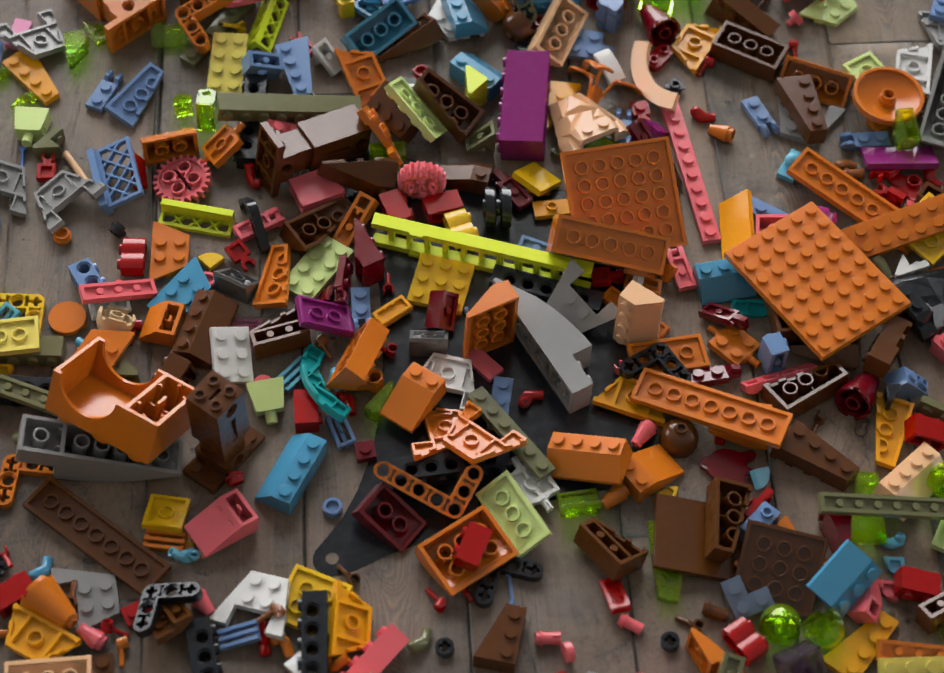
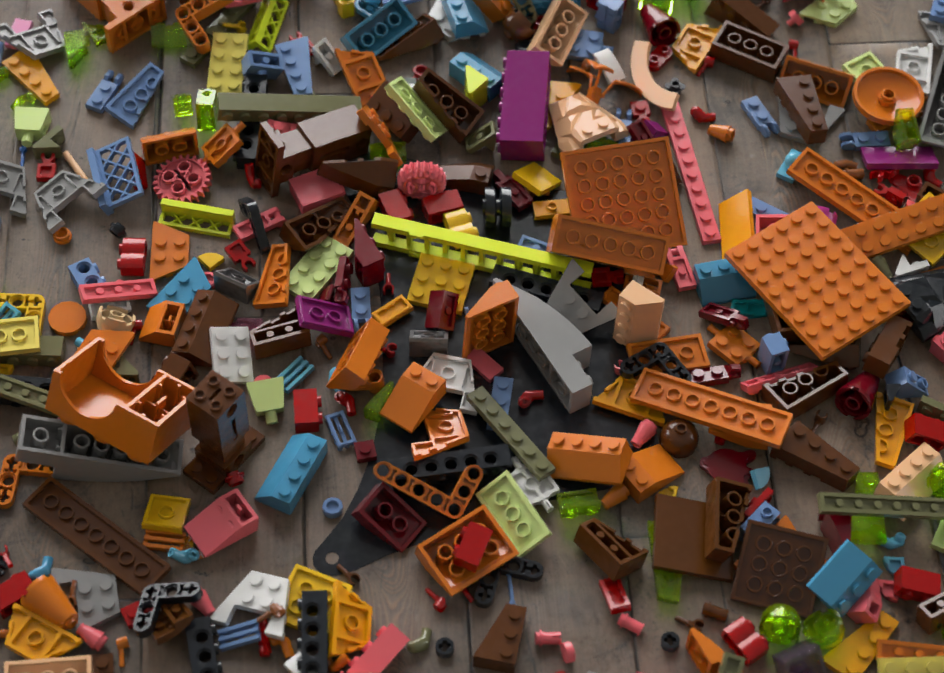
(107, 628): red hand -> none
(316, 387): teal tile -> none
(474, 442): orange wing -> none
(743, 603): sand blue plate -> none

